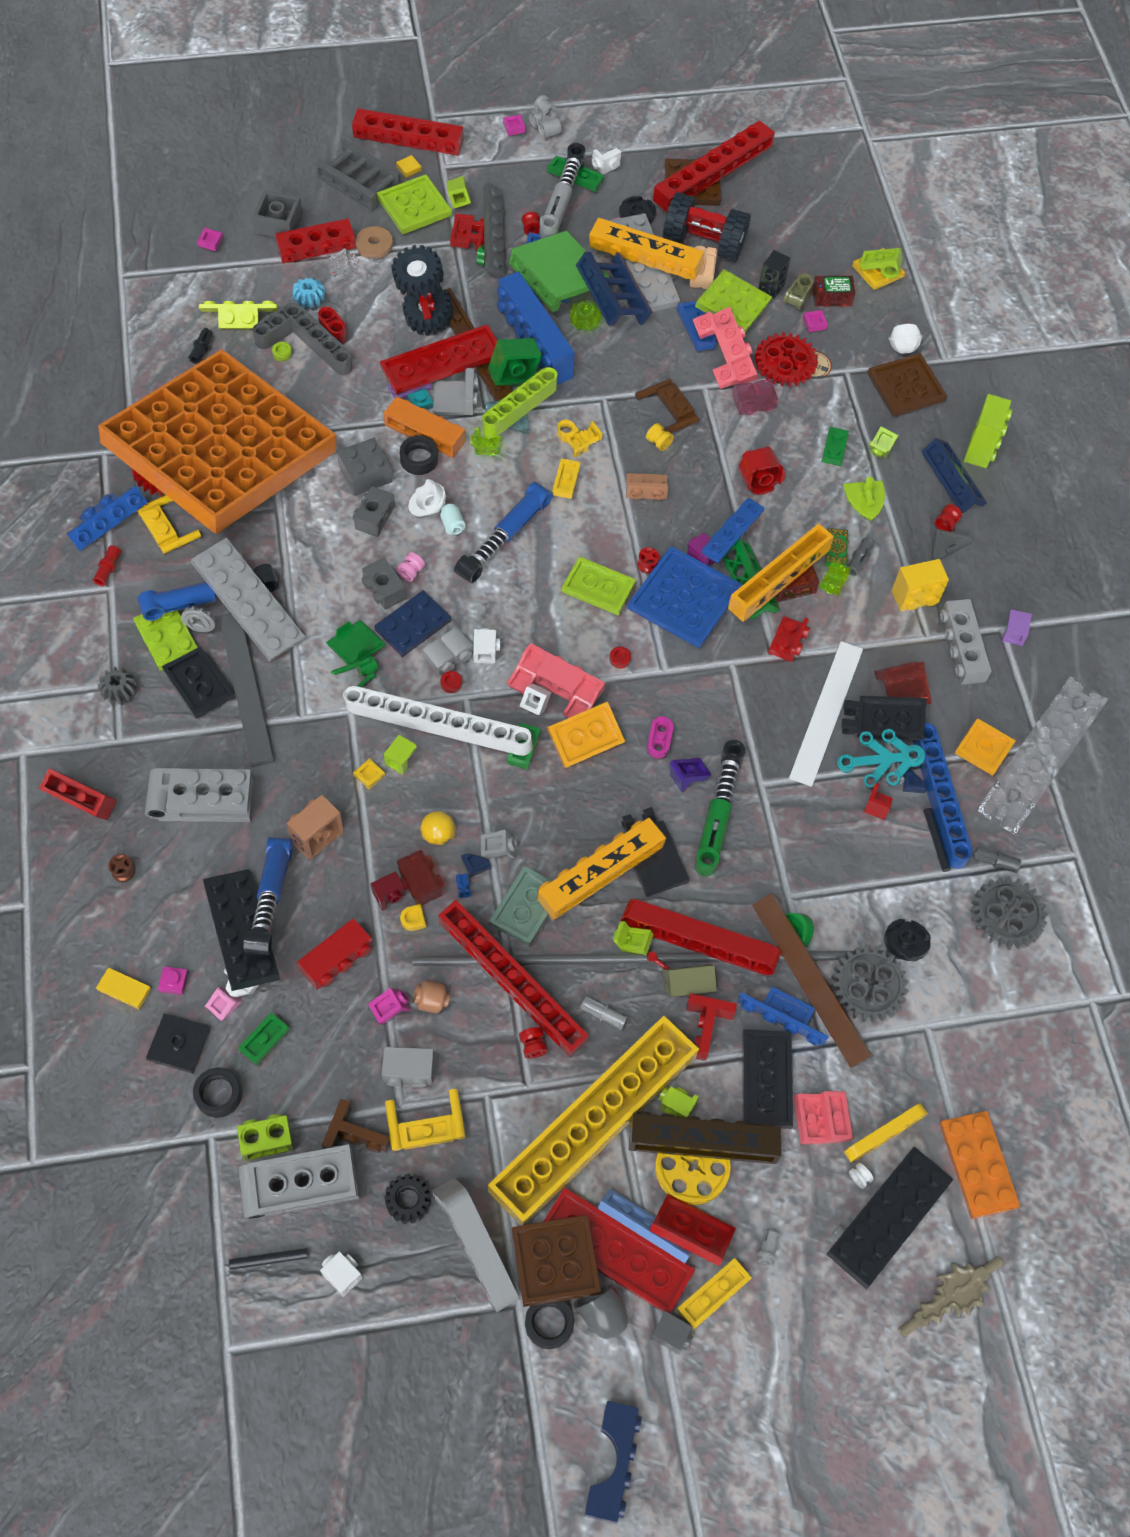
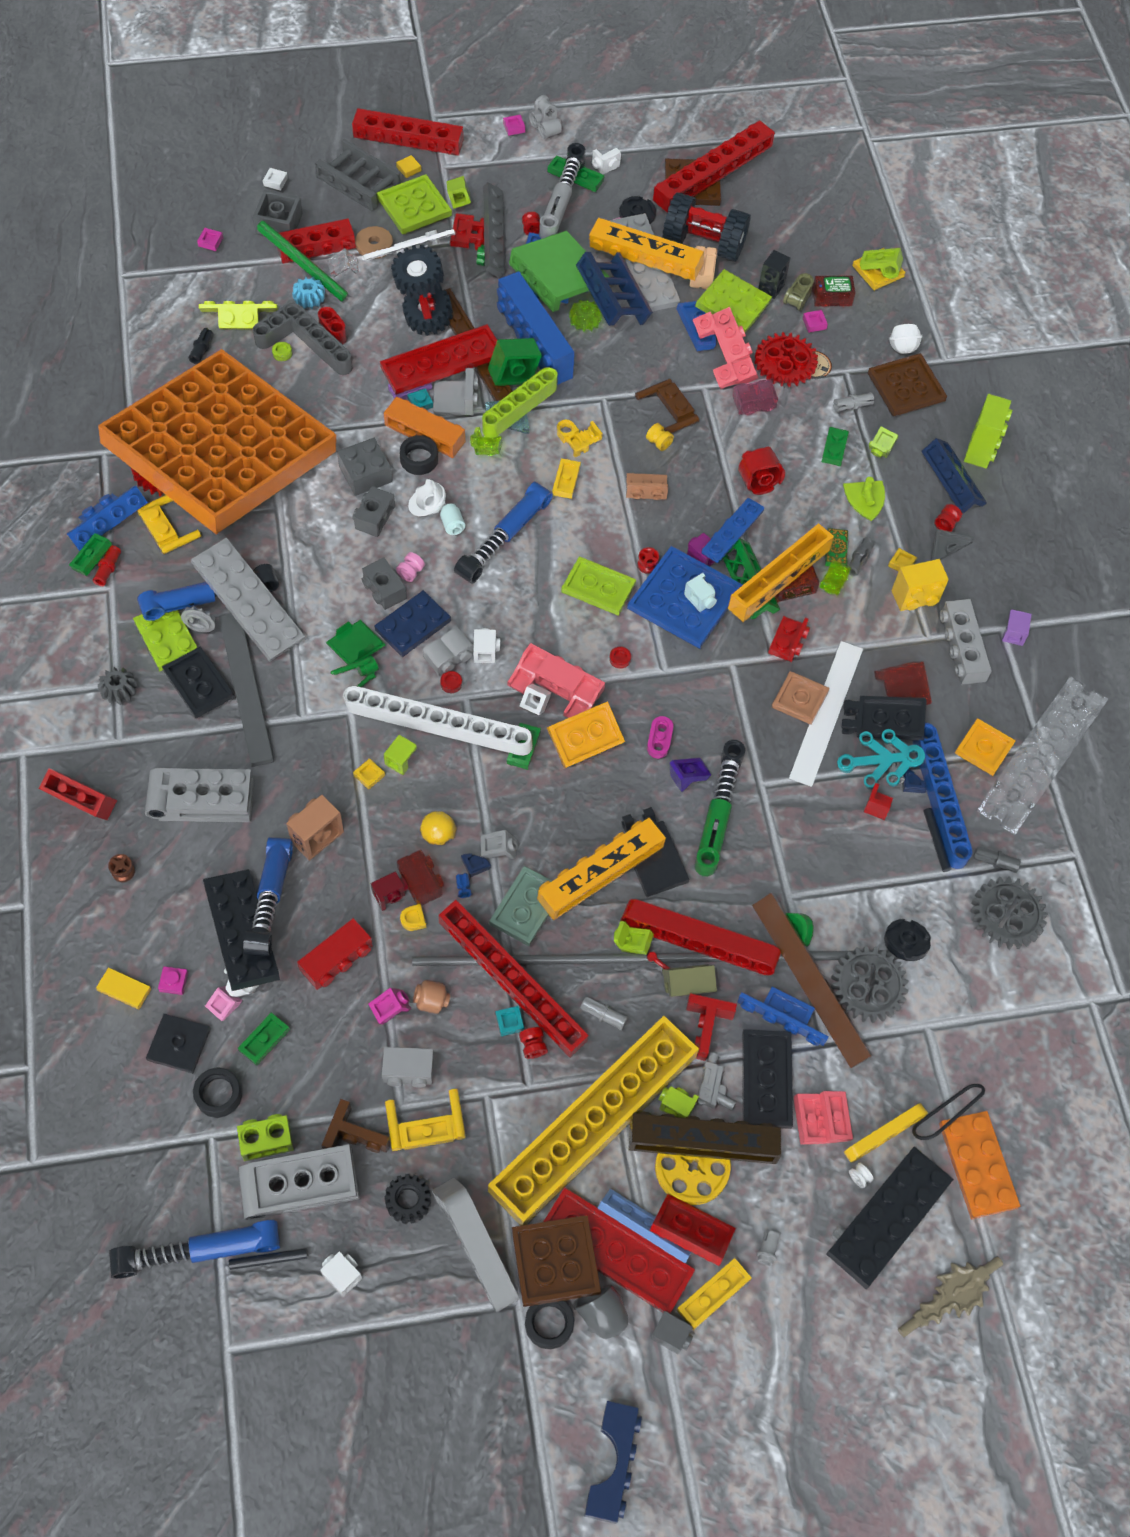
(90, 554): none -> green plate
(258, 1238): none -> piece
(275, 179): none -> white plate
(302, 260): none -> green axle
(429, 239): none -> white door
(509, 1021): none -> teal plate
(700, 593): none -> light aqua brick
(710, 1089): none -> light grey piece
(800, 697): none -> nougat tile
(853, 402): none -> light grey pin
(901, 559): none -> yellow tile
(942, 1106): none -> black piece

